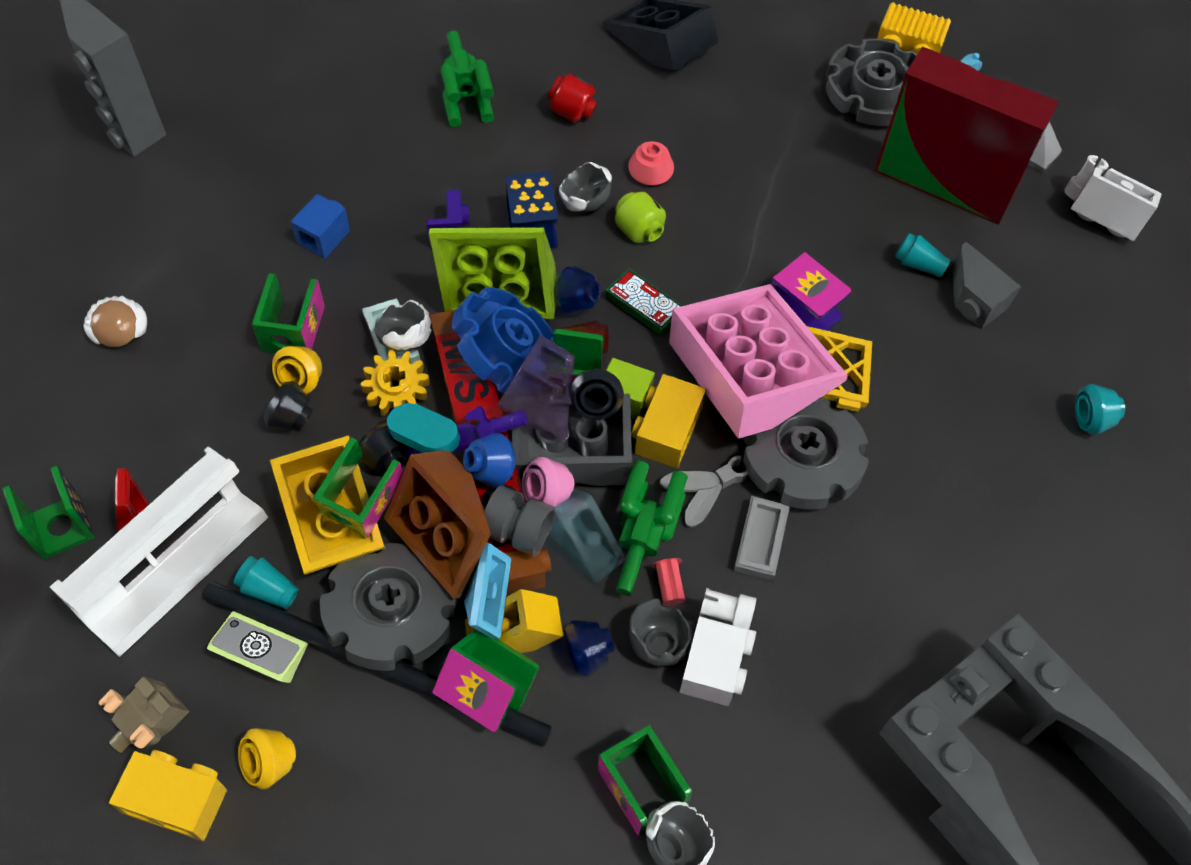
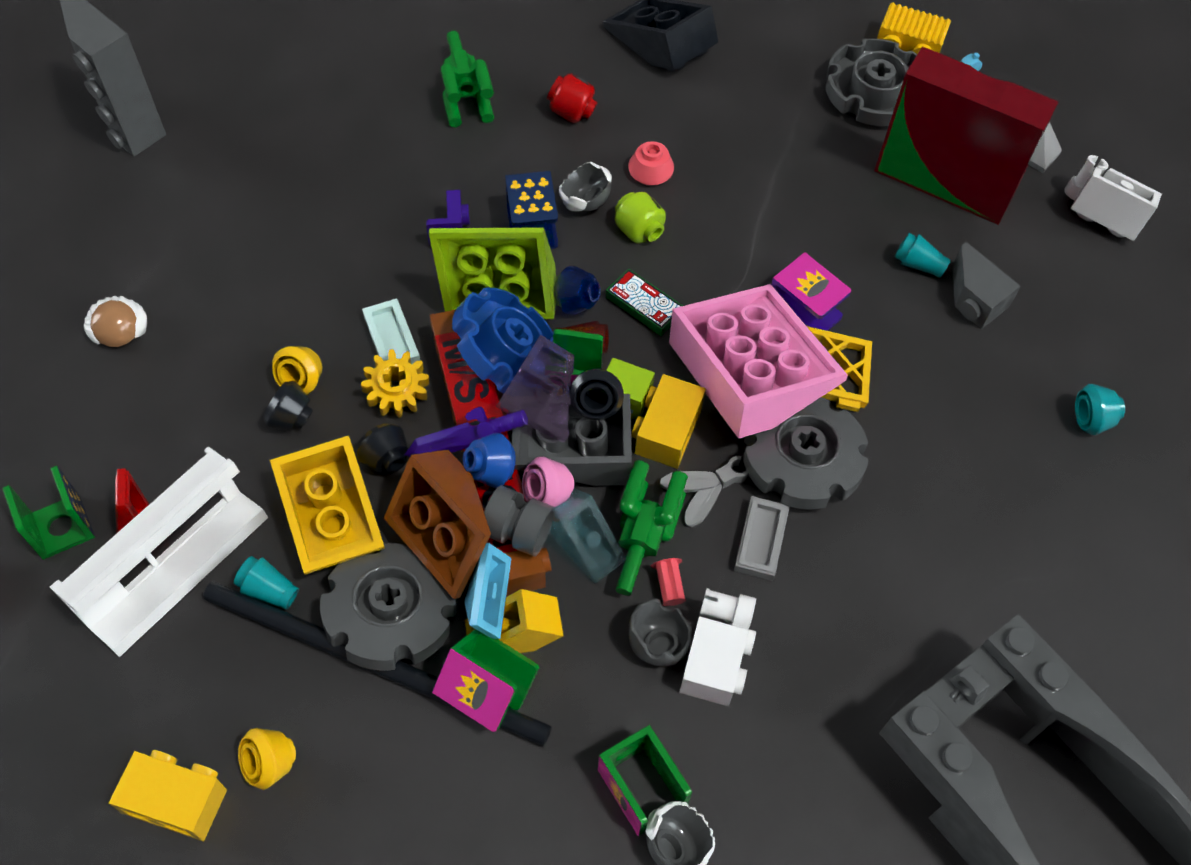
(143, 714): dark tan piece -> none
(258, 647): slope -> none
(268, 312): green piece -> none
(320, 225): blue brick -> none
(335, 482): green piece -> none
(403, 326): hair -> none
(422, 428): teal tile -> none
(588, 646): clear blue cone -> none

